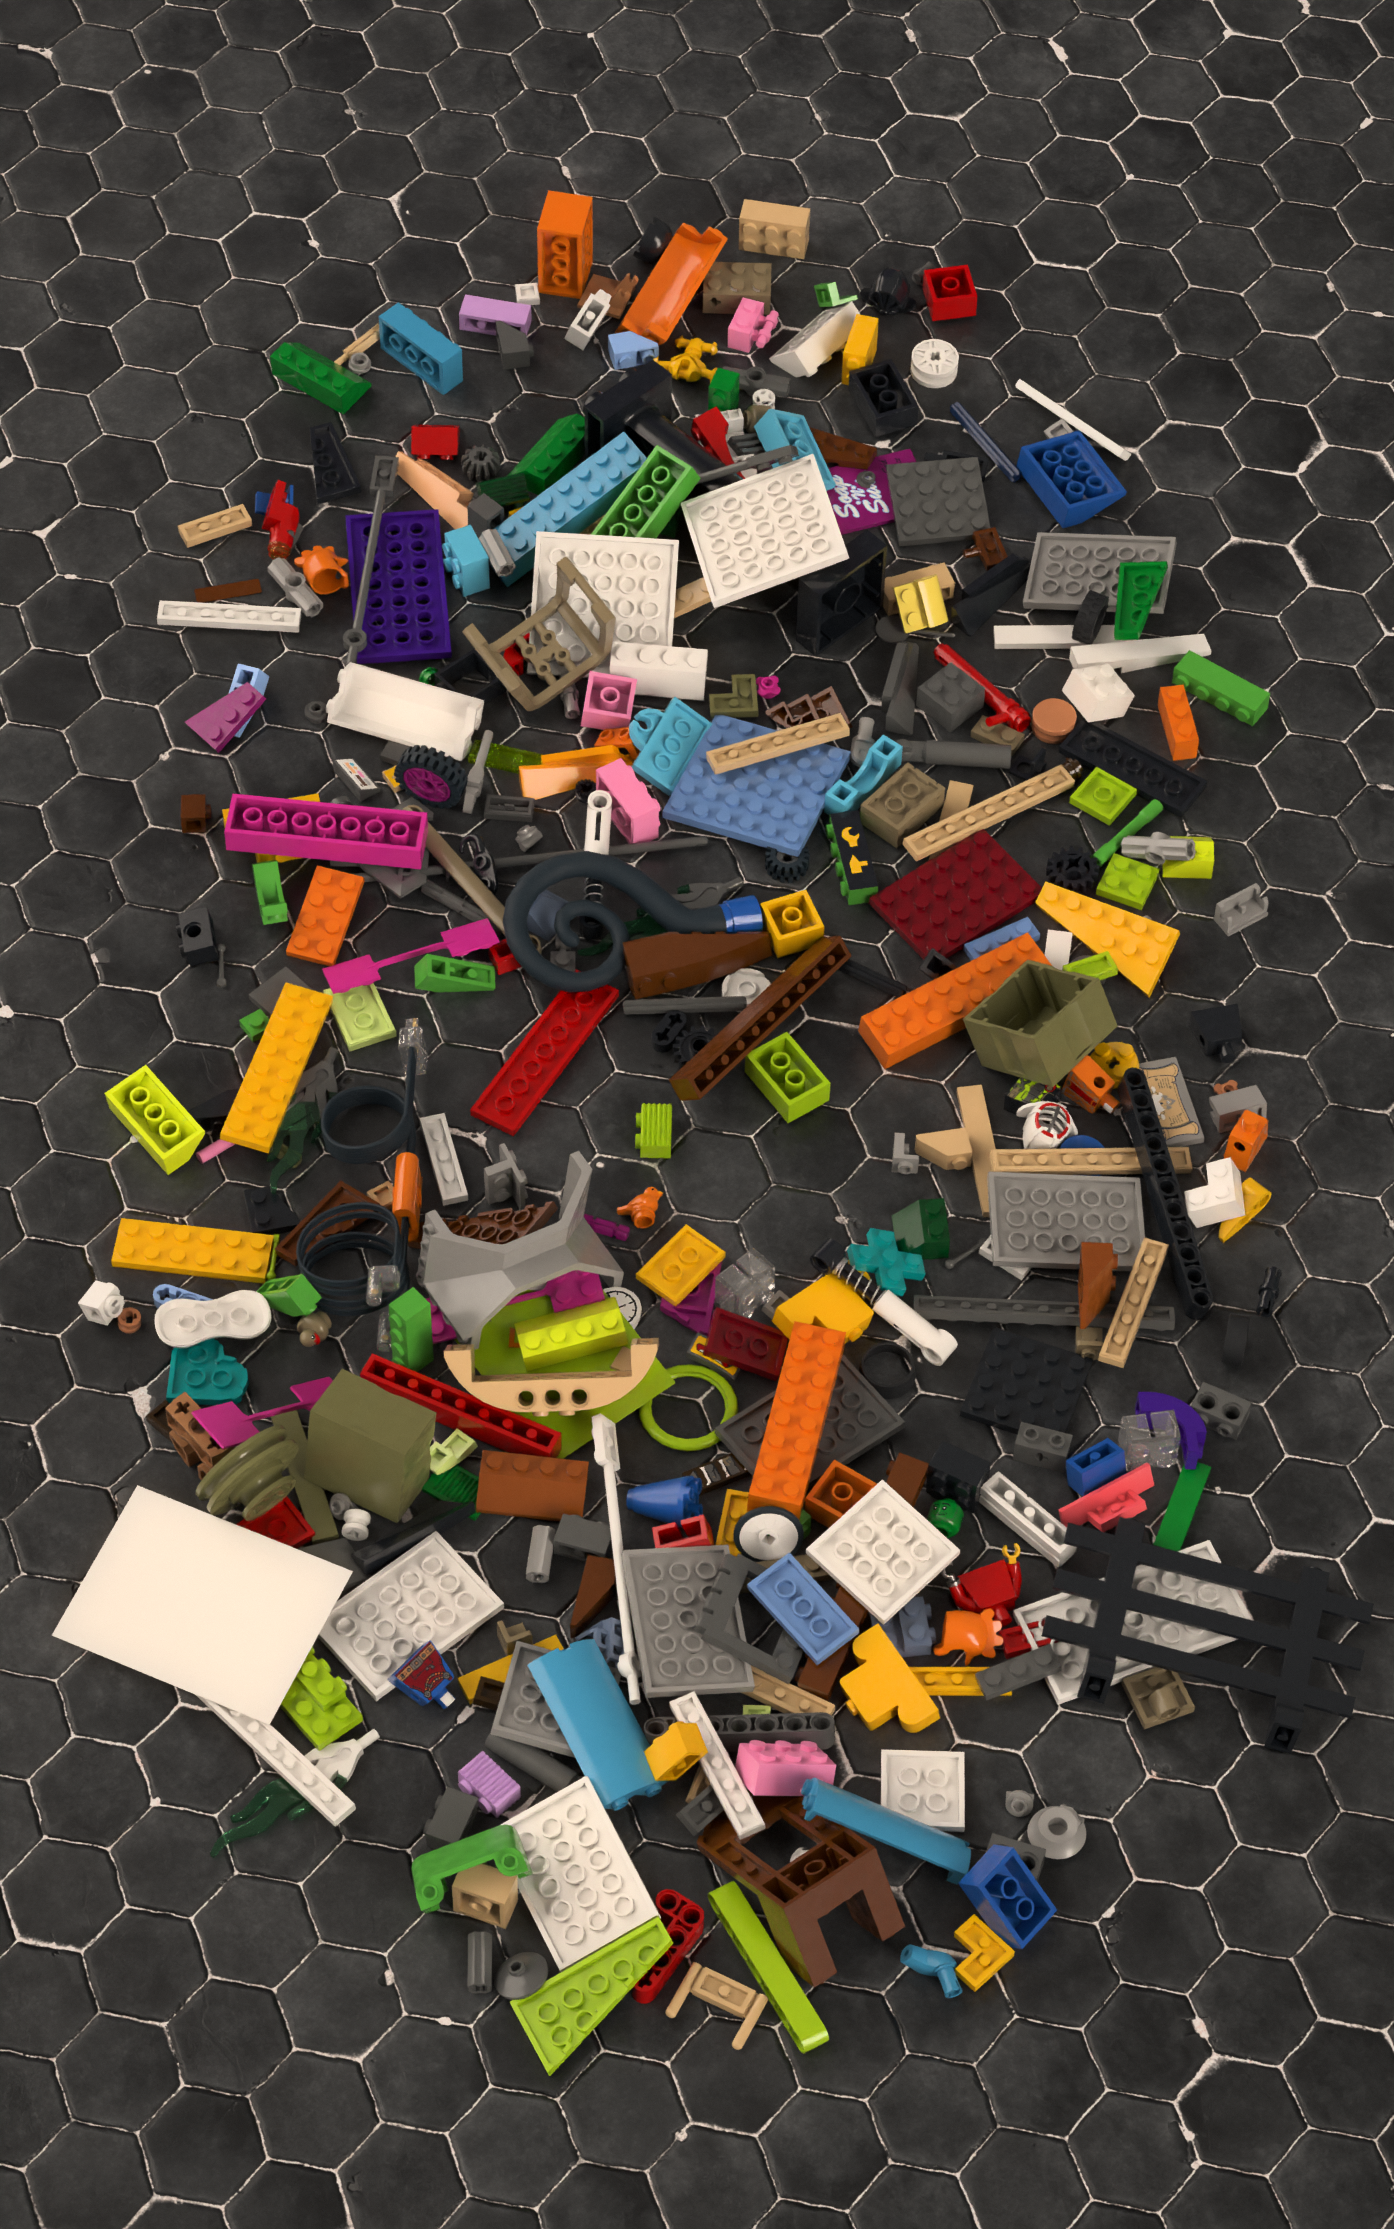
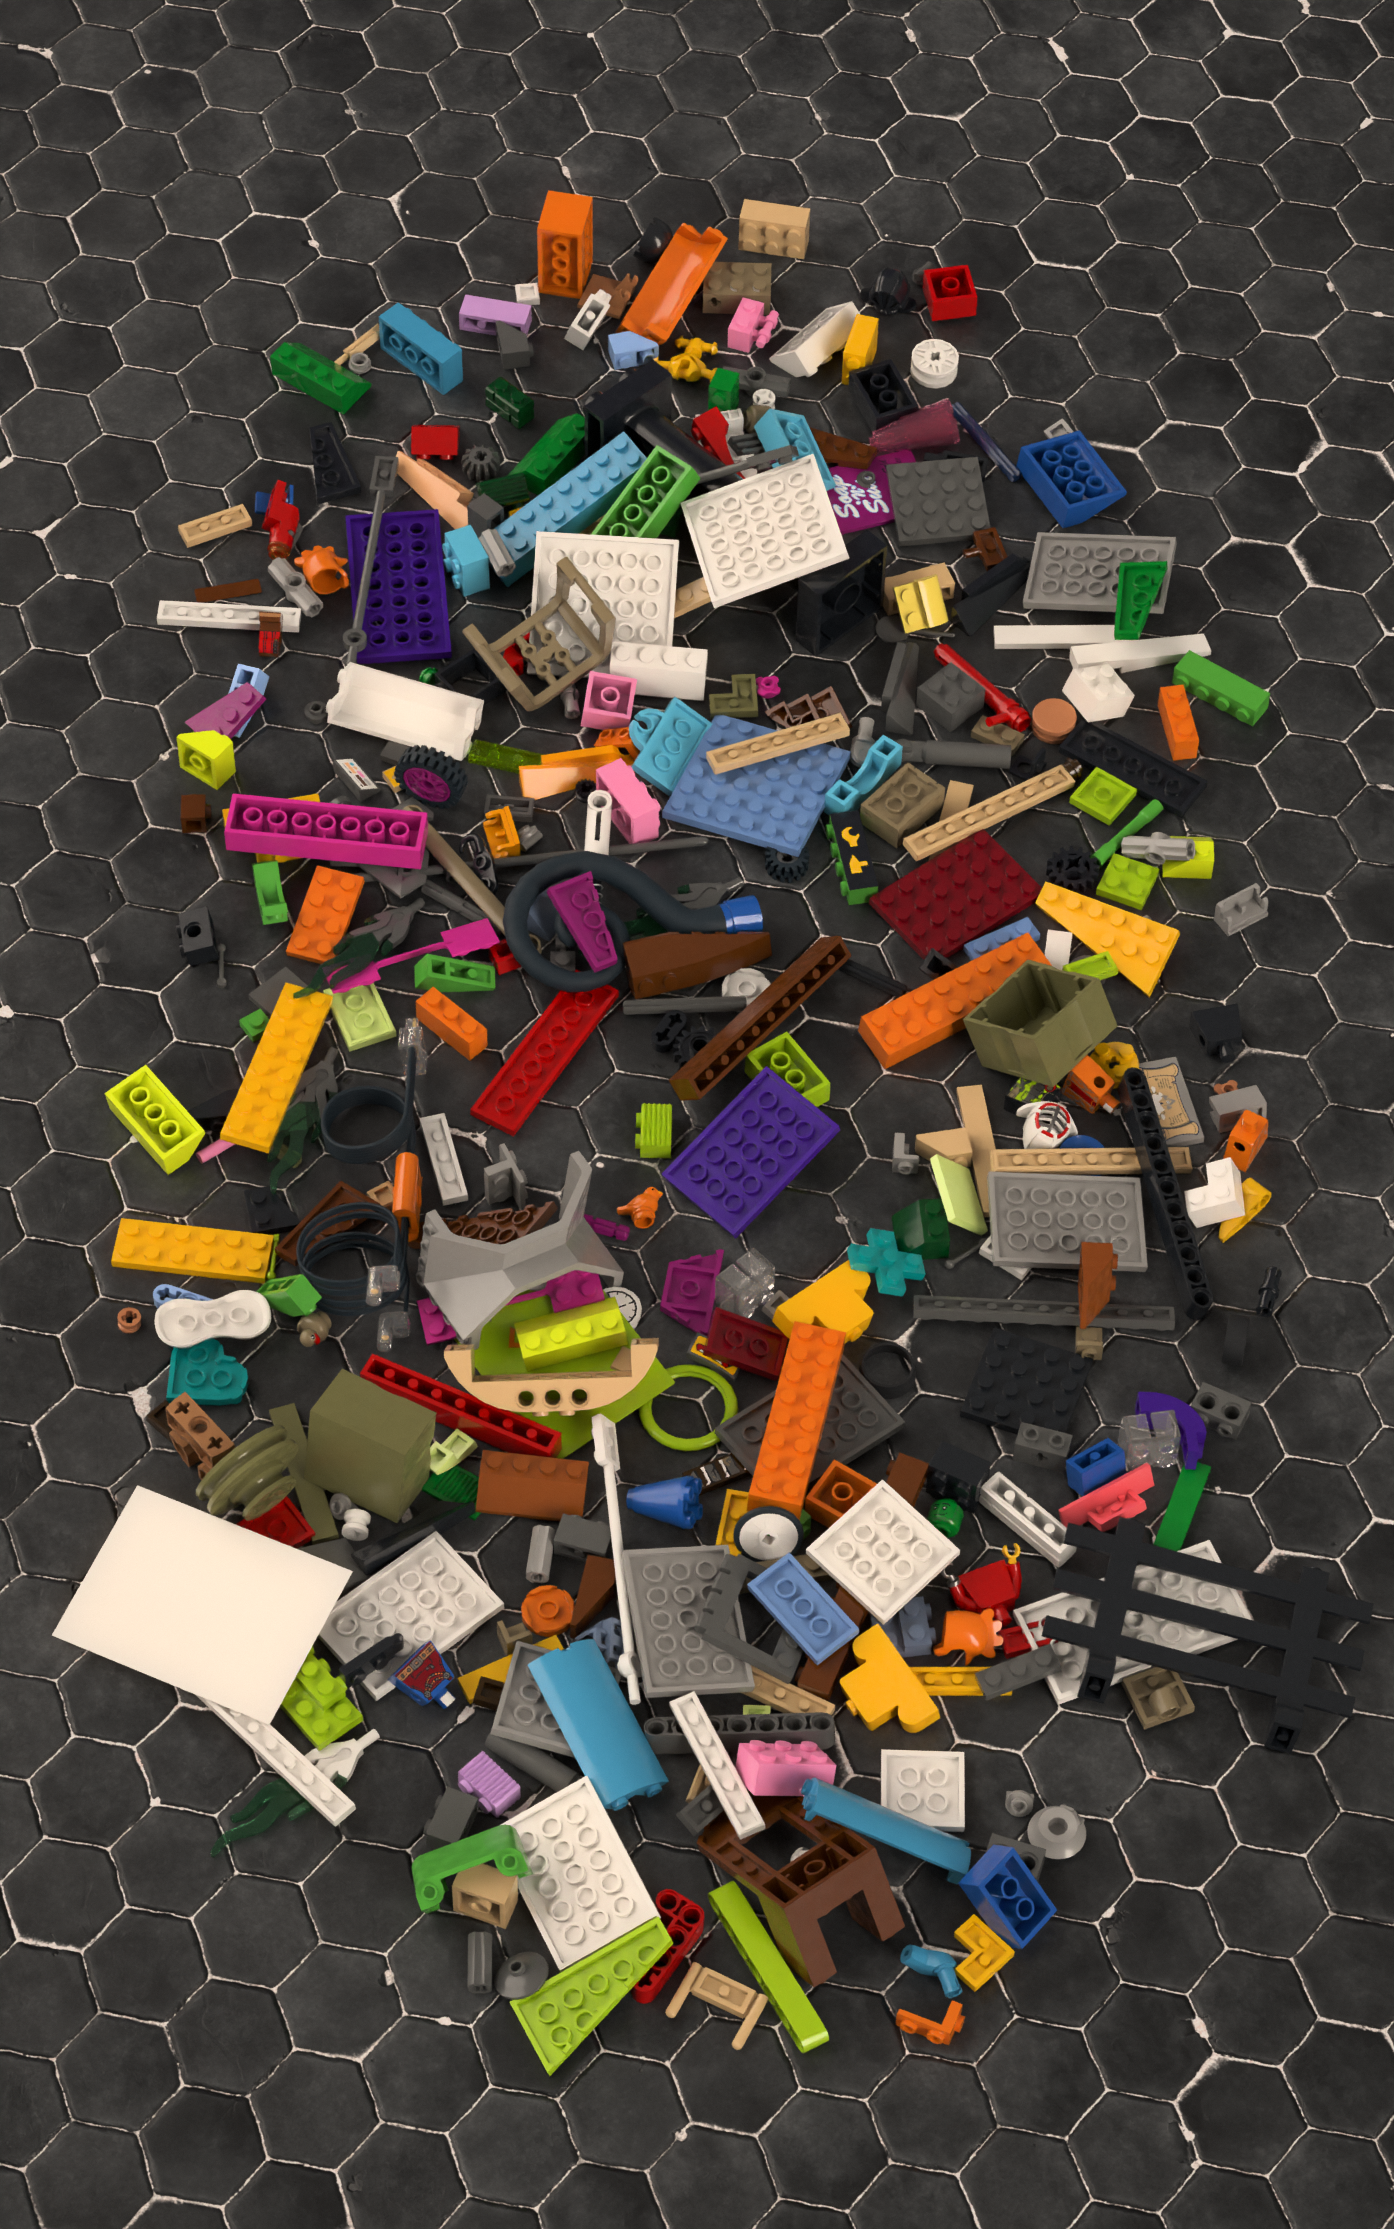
(102, 1303): white brick -> none
(207, 756): none -> neon yellow slope
(232, 1427): dark pink hinge -> none
(270, 633): none -> leg
(364, 944): none -> clear green piece
(370, 1660): none -> black hinge
(411, 1330): bright green brick -> none
(451, 1023): none -> orange brick
(476, 774): light grey piece -> none
(501, 833): none -> light orange hinge
(509, 402): none -> dark green brick
(547, 1611): none -> orange tile
(581, 912): none -> magenta wing
(675, 1751): yellow brick -> none
(680, 1265): yellow tile -> none
(696, 1528): red piece -> none
(750, 1152): none -> dark purple plate
(791, 923): yellow brick -> none
(828, 295): bright green panel -> none
(928, 427): none -> clear pink cone
(931, 2030): none -> orange bracket
(934, 1343): piece -> none
(958, 1195): none -> yellowish green tile
(1073, 420): white tile -> none
(1090, 617): black tyre -> none
(1133, 1302): tan tile -> none

